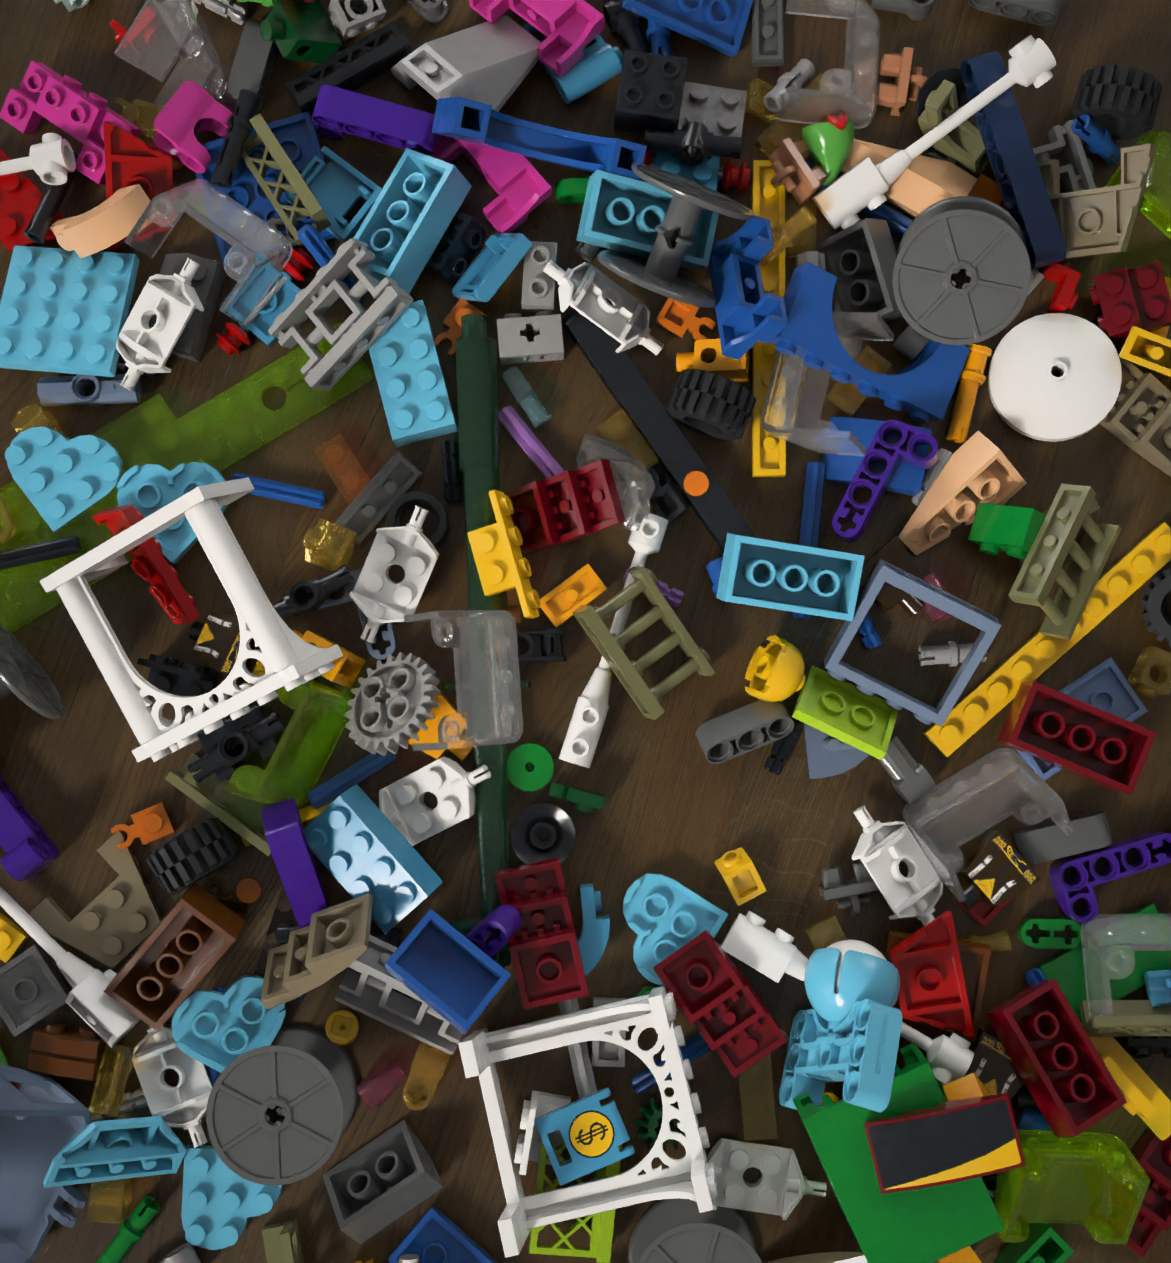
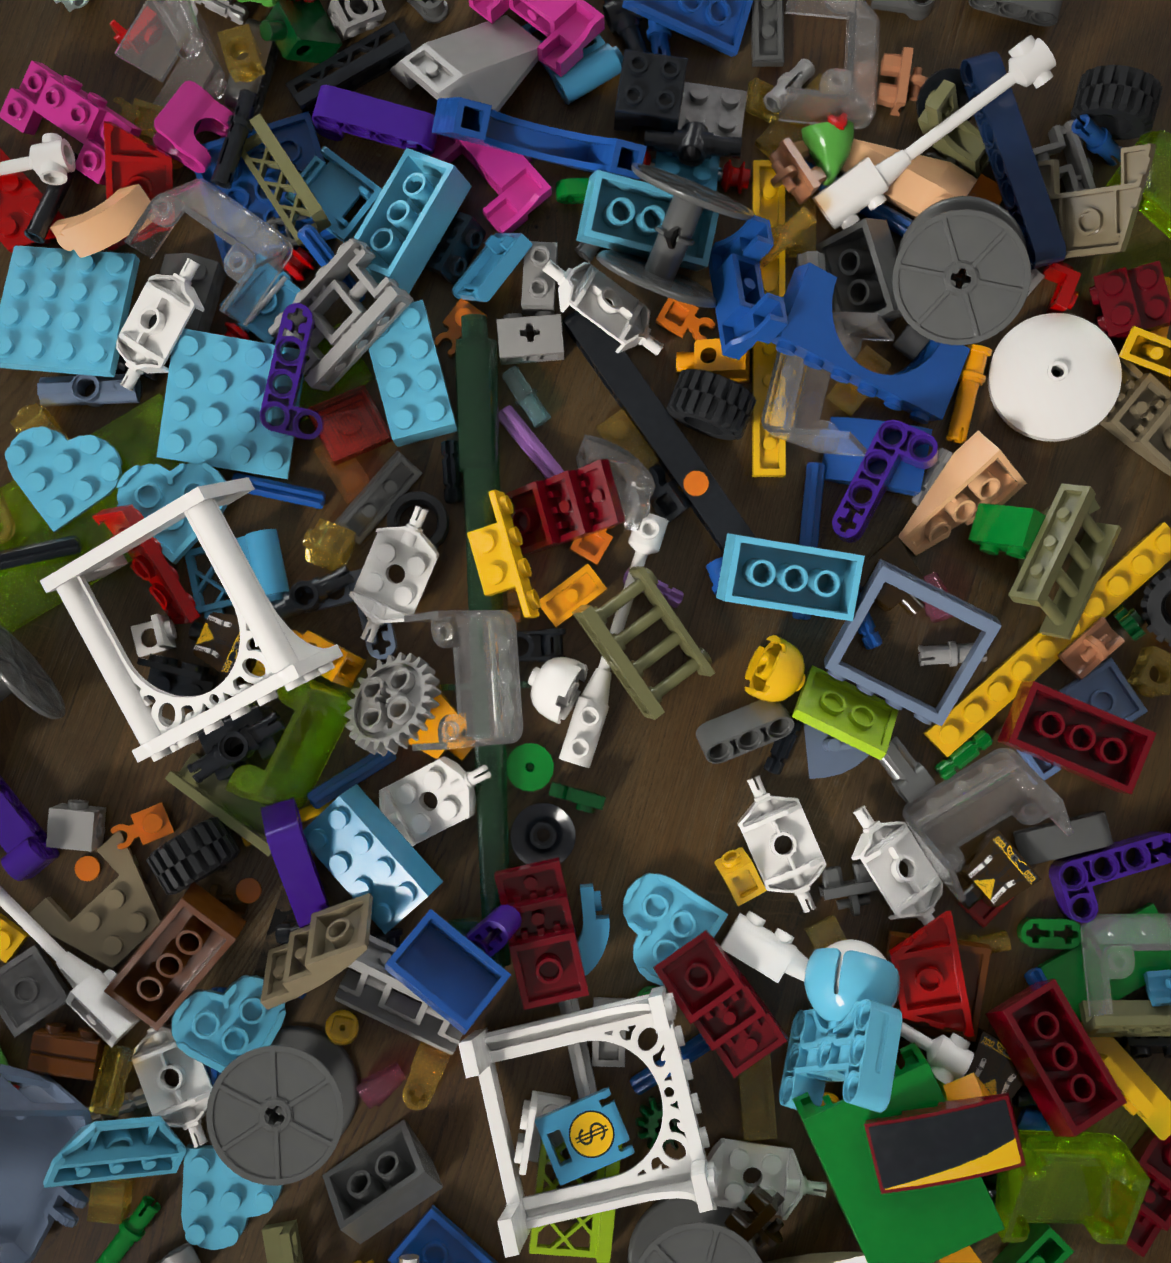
(76, 826): none -> light grey head
(87, 868): none -> orange piece
(164, 632): none -> white bracket
(217, 402): none -> medium azure plate
(239, 41): none -> clear yellow brick
(265, 559): none -> dark azure piece
(294, 370): none -> dark purple beam
(350, 425): none -> clear red tile
(556, 687): none -> white cylinder
(592, 546): none -> orange plate
(763, 824): none -> white plate
(764, 1208): none -> dark brown hips
(963, 755): none -> green axle
(1090, 648): none -> nougat hips
(1130, 621): none -> dark green plate

